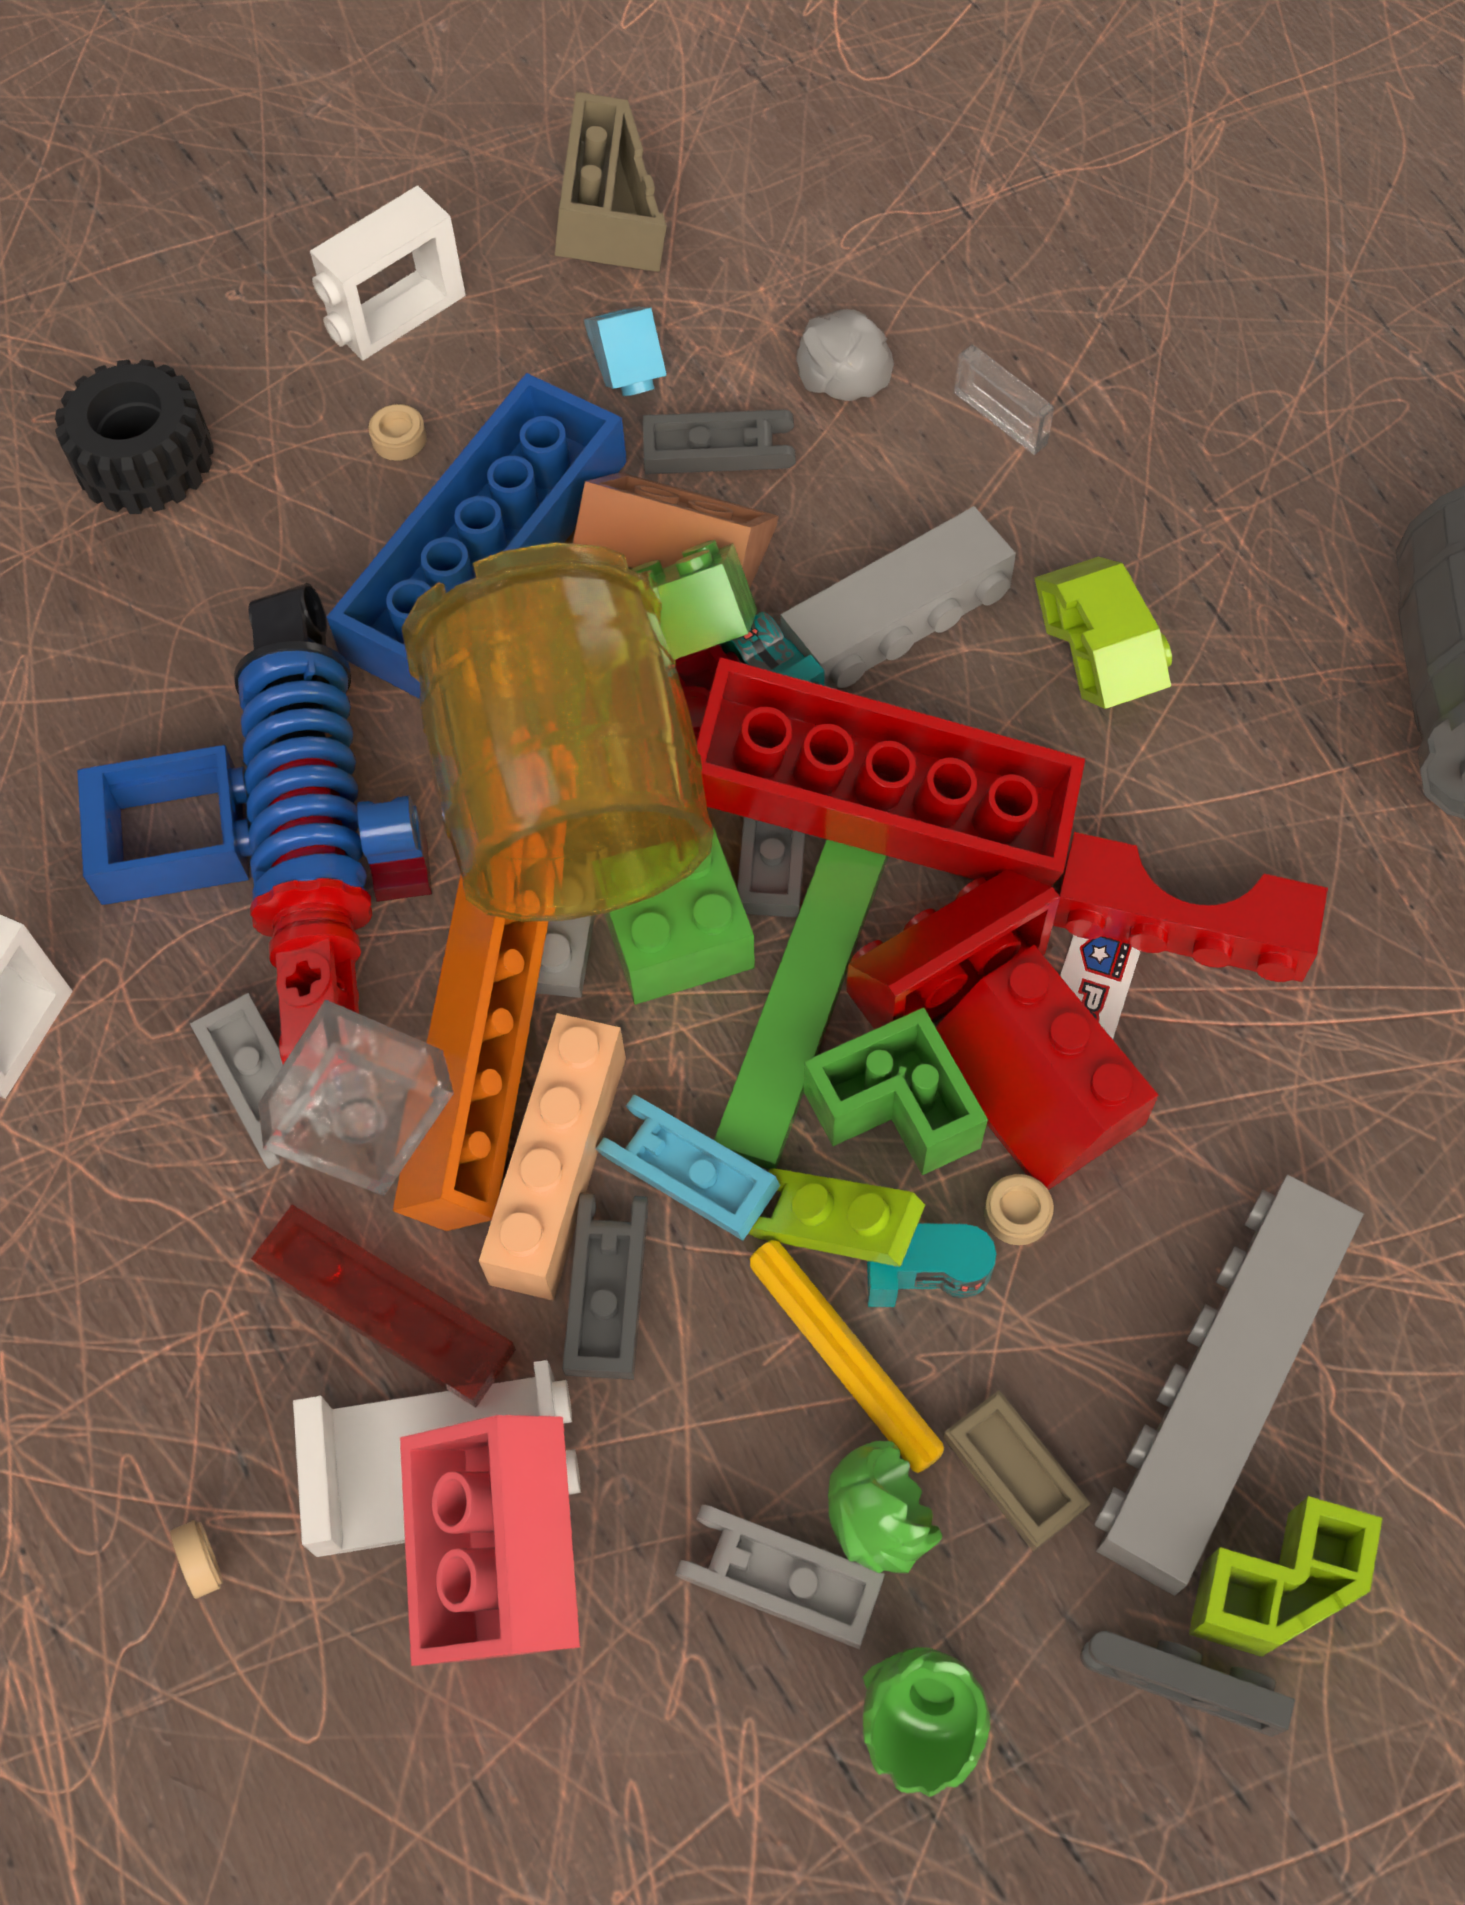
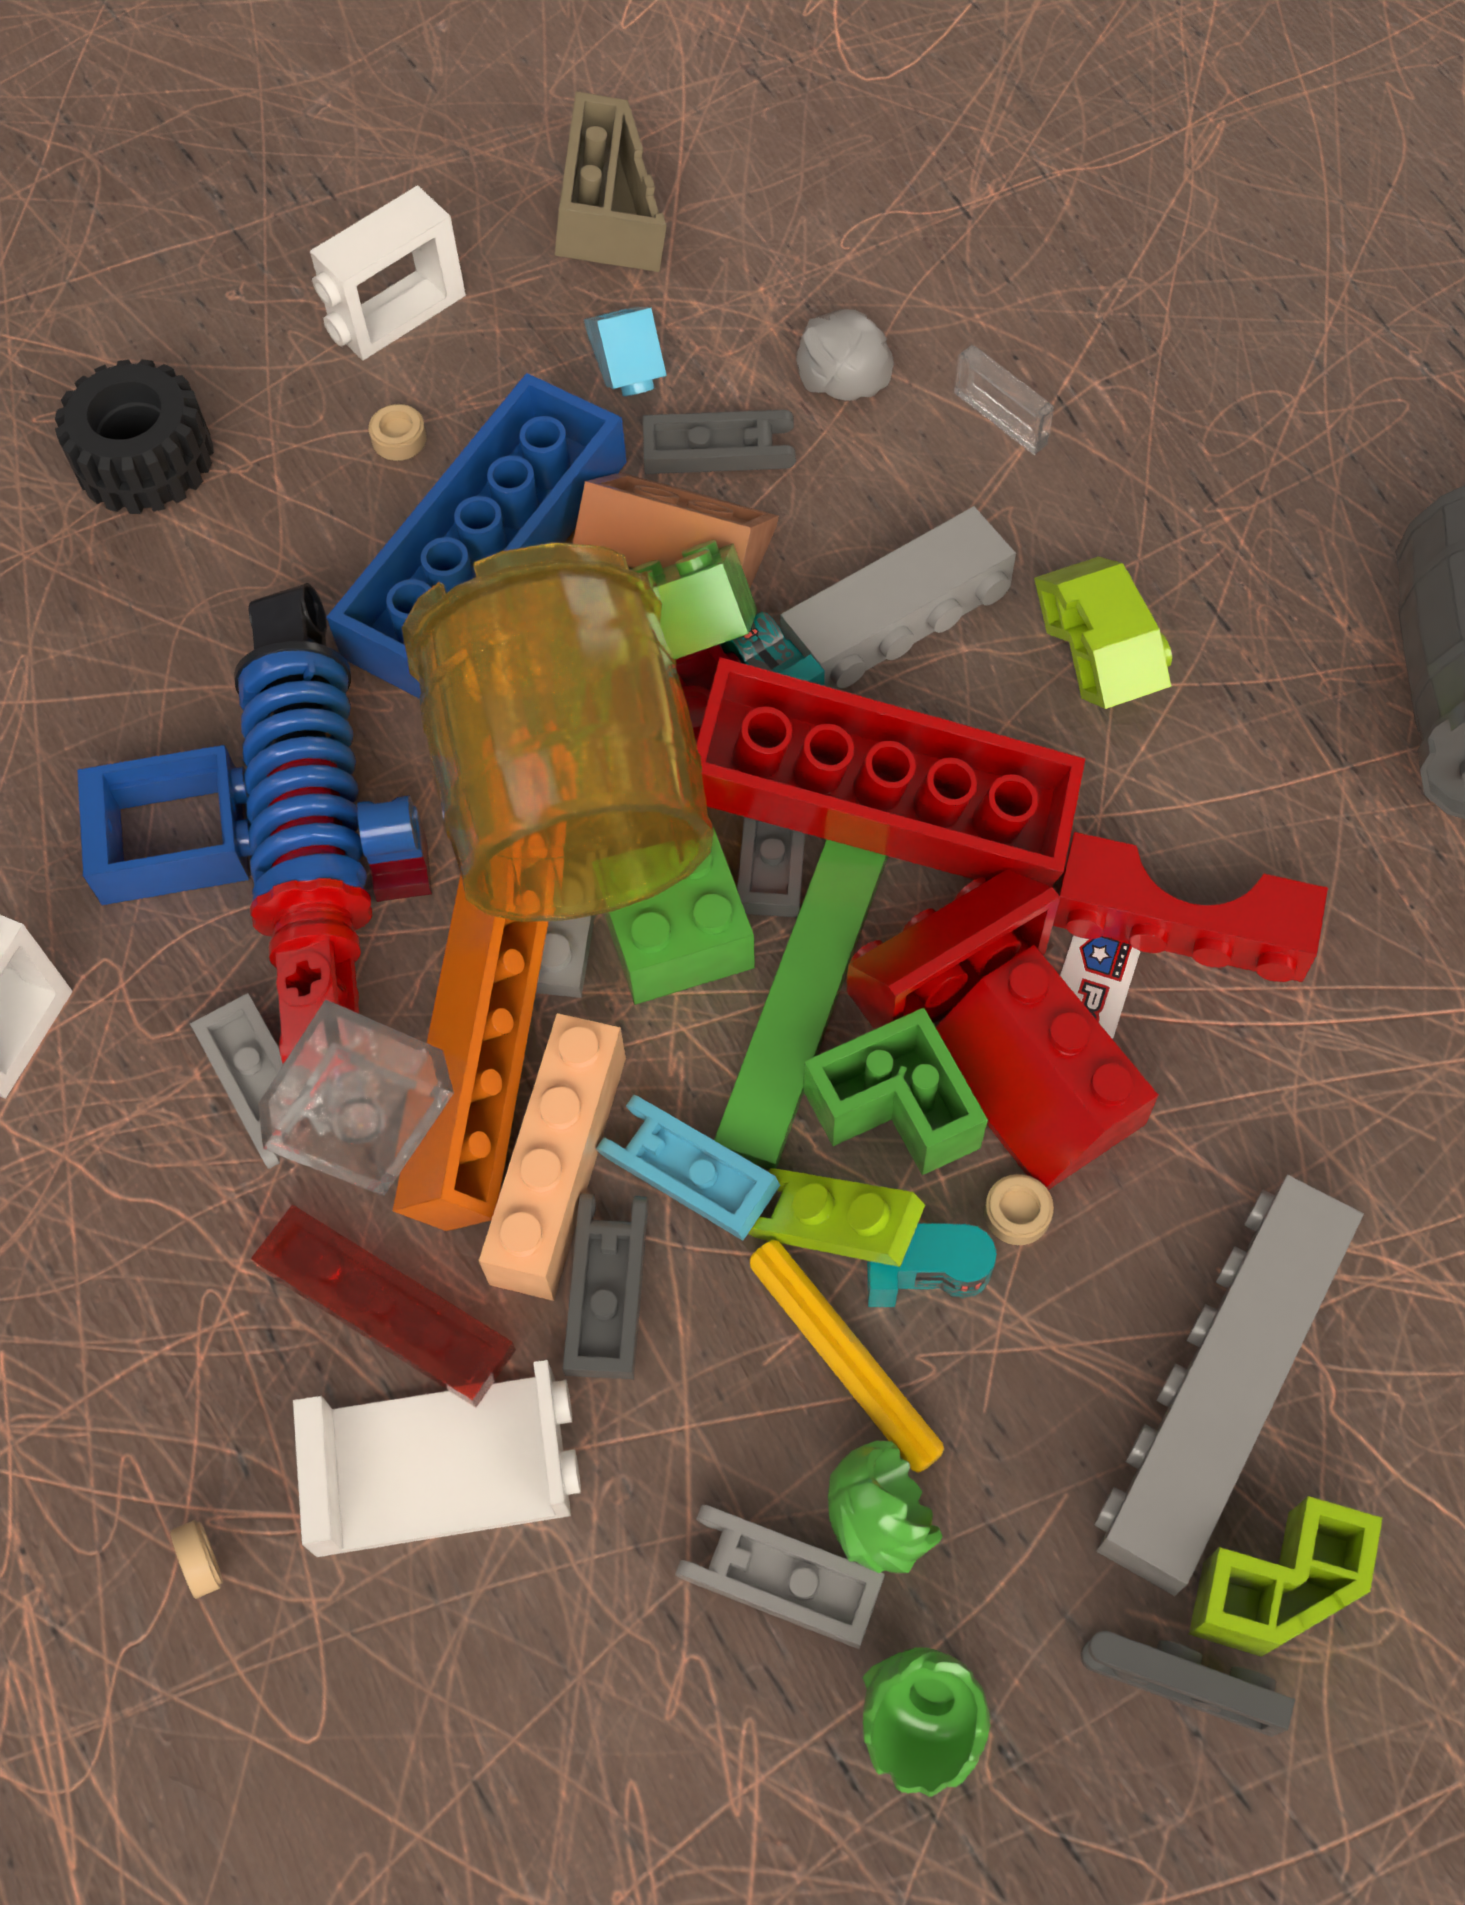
(488, 1540): coral brick -> none
(1016, 1470): dark tan tile -> none

